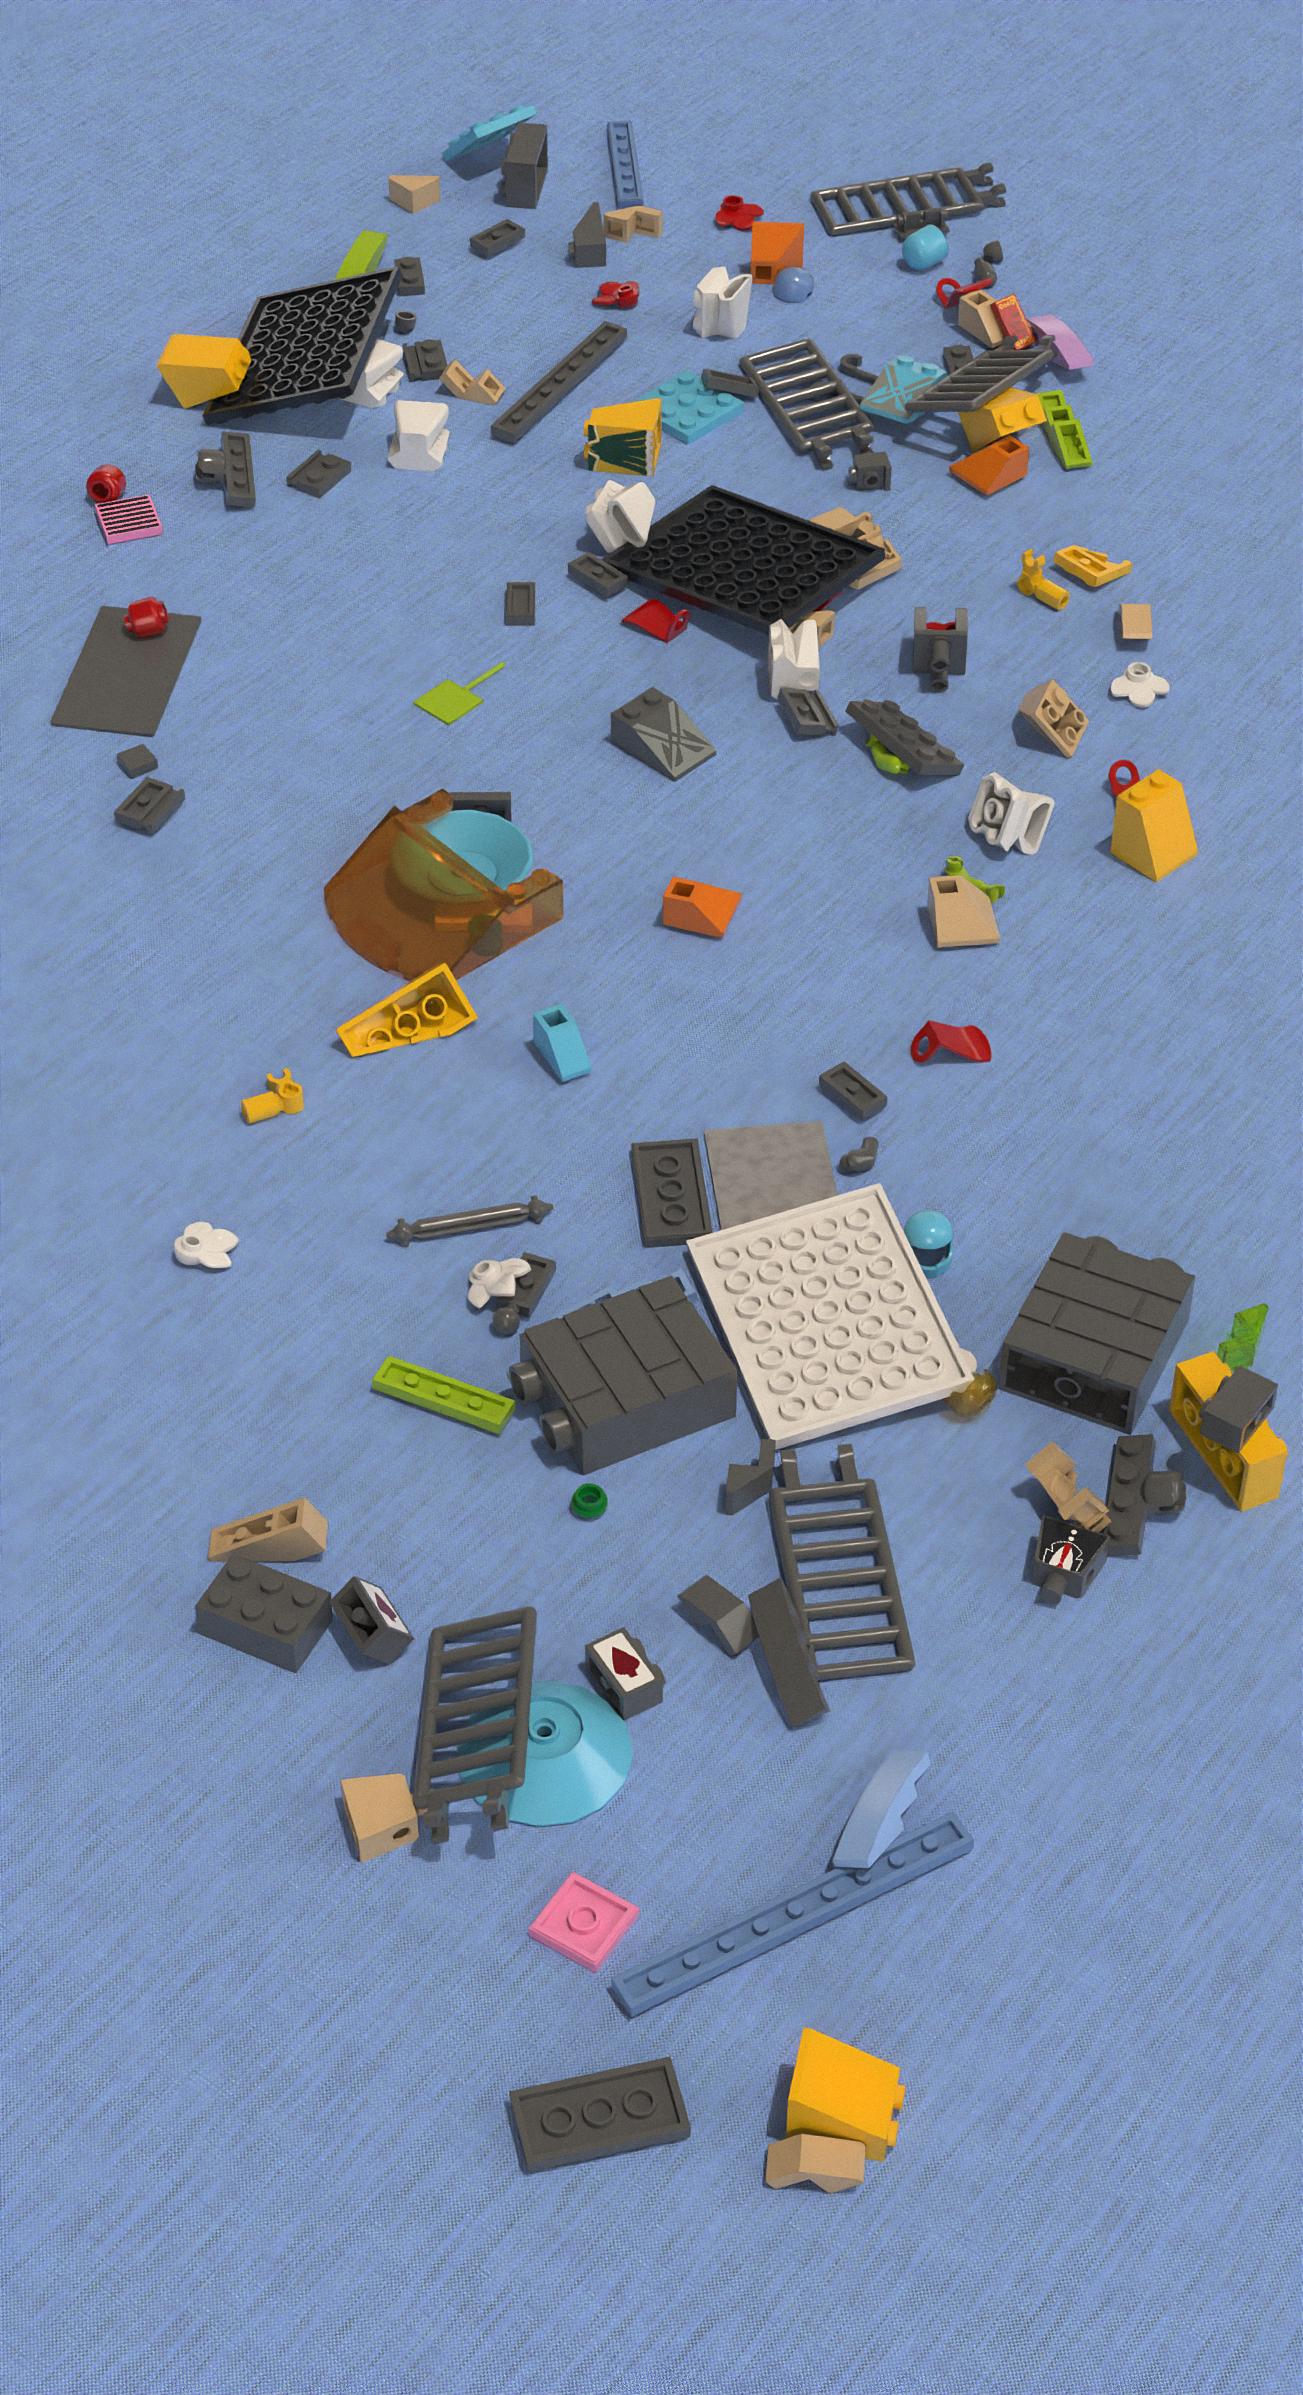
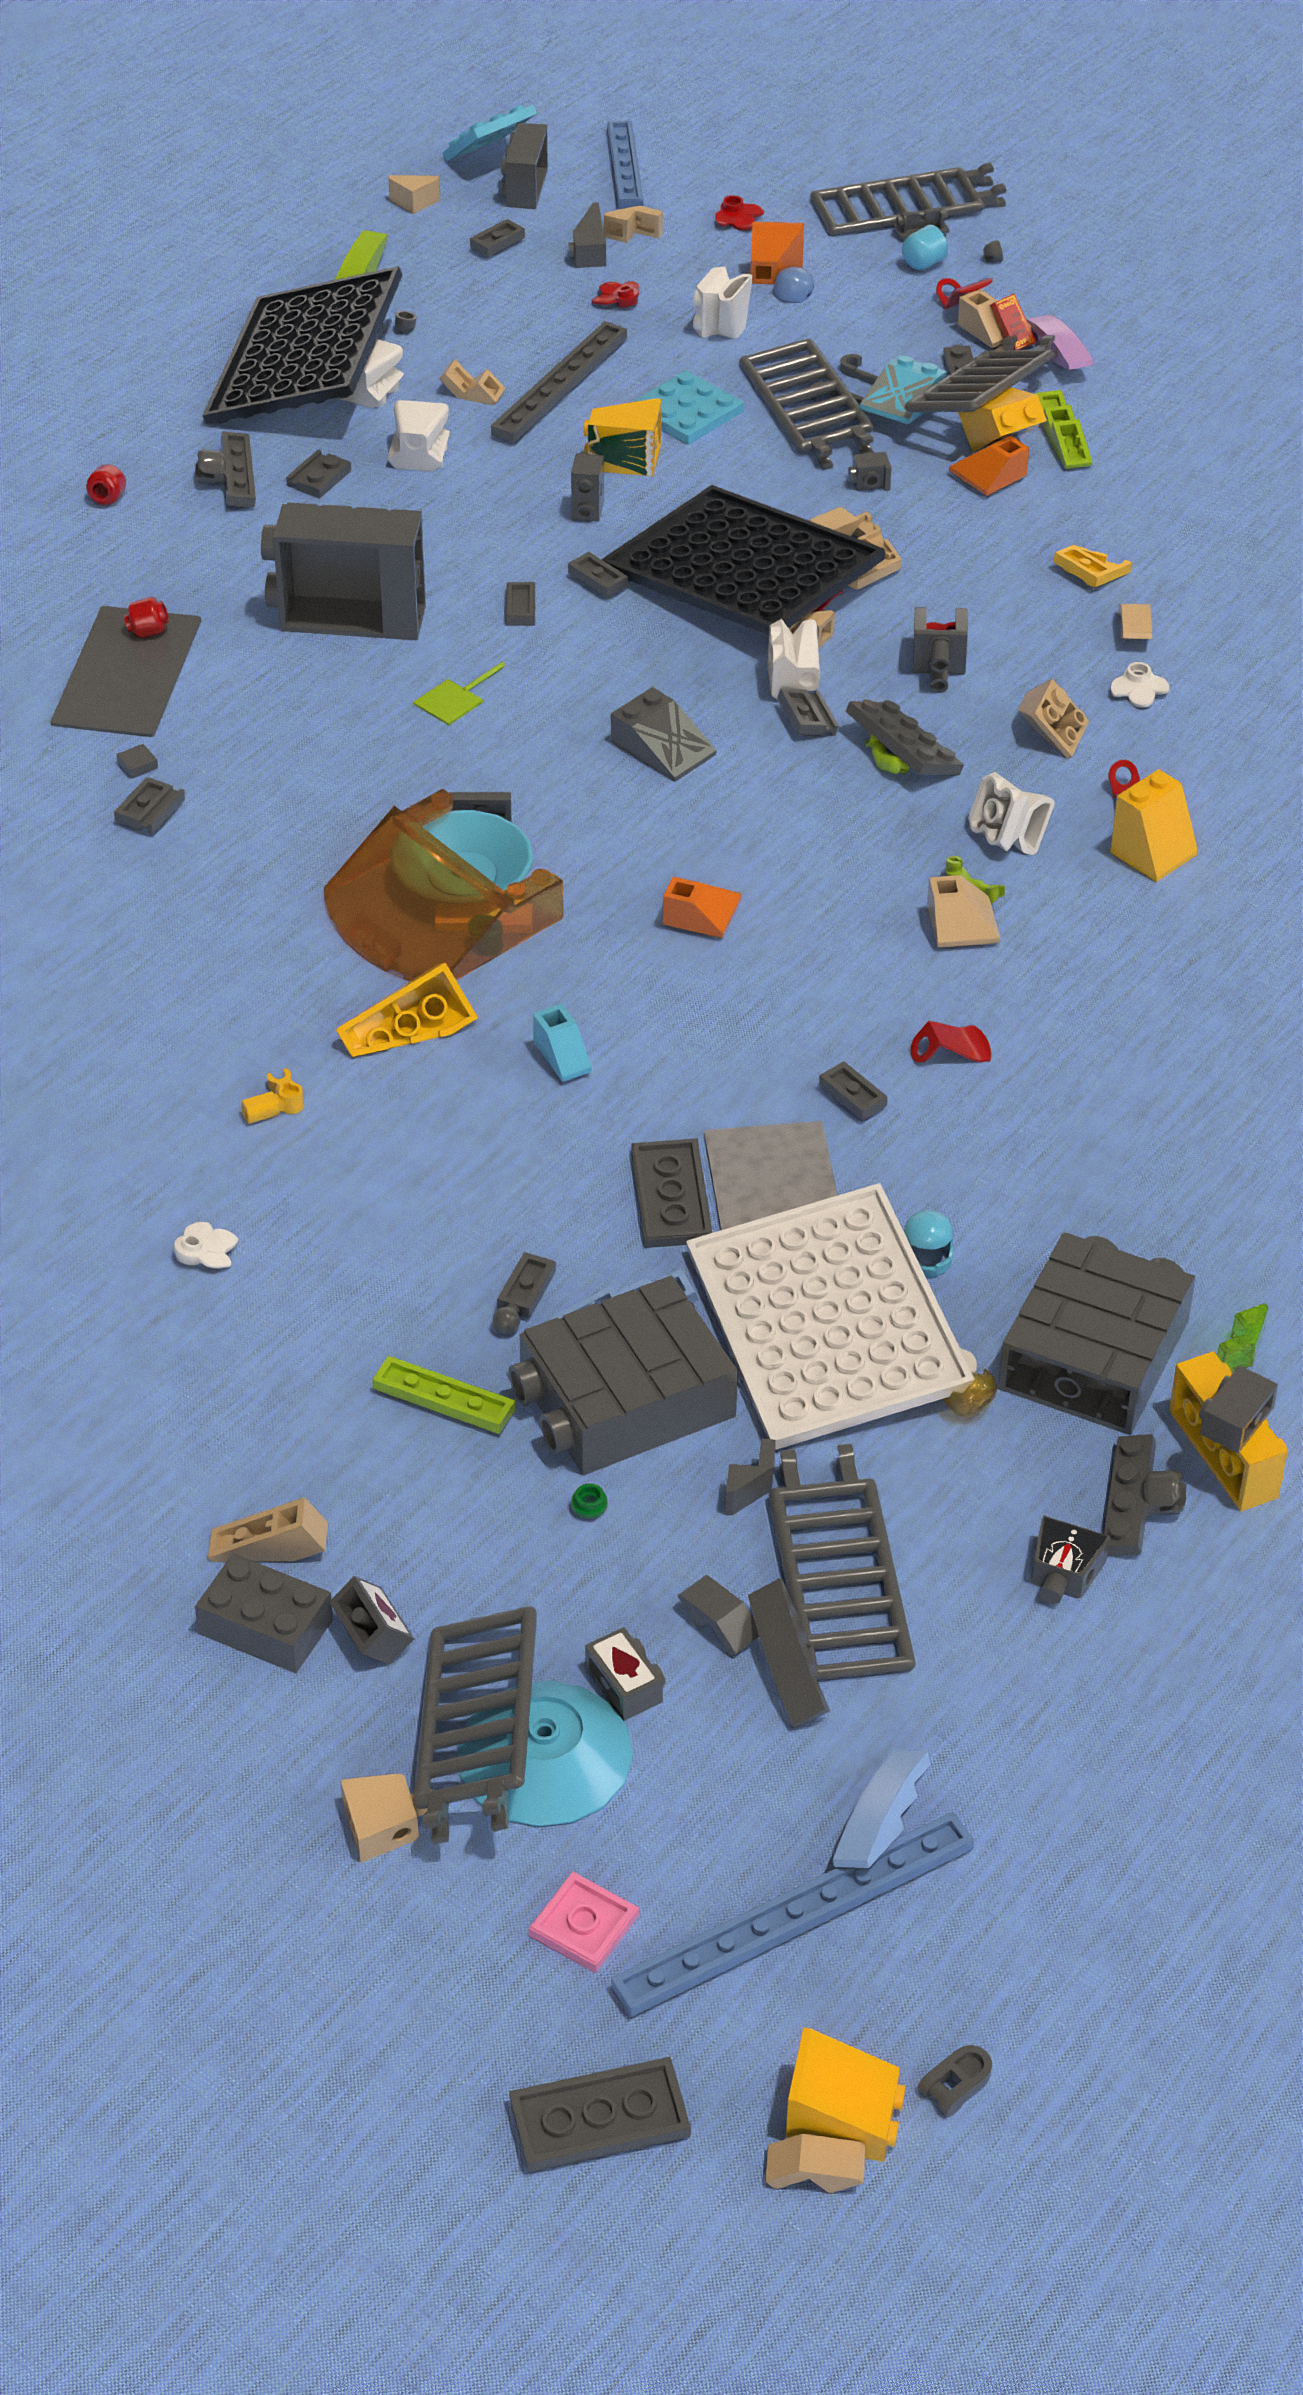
(128, 519): tile -> none
(203, 367): yellow slope -> none
(346, 570): none -> dark grey brick
(412, 279): dark grey plate -> none
(425, 360): dark grey plate -> none
(469, 1221): dark grey wheel -> none
(495, 1279): white plate -> none
(587, 487): none -> dark grey brick
(621, 514): white piece -> none
(658, 620): red piece -> none
(729, 382): dark grey tile -> none
(861, 1159): dark grey arm -> none
(967, 2067): none -> dark grey plate
(984, 270): dark grey cylinder -> none
(1032, 582): yellow bar -> none
(1058, 1477): tan piece -> none

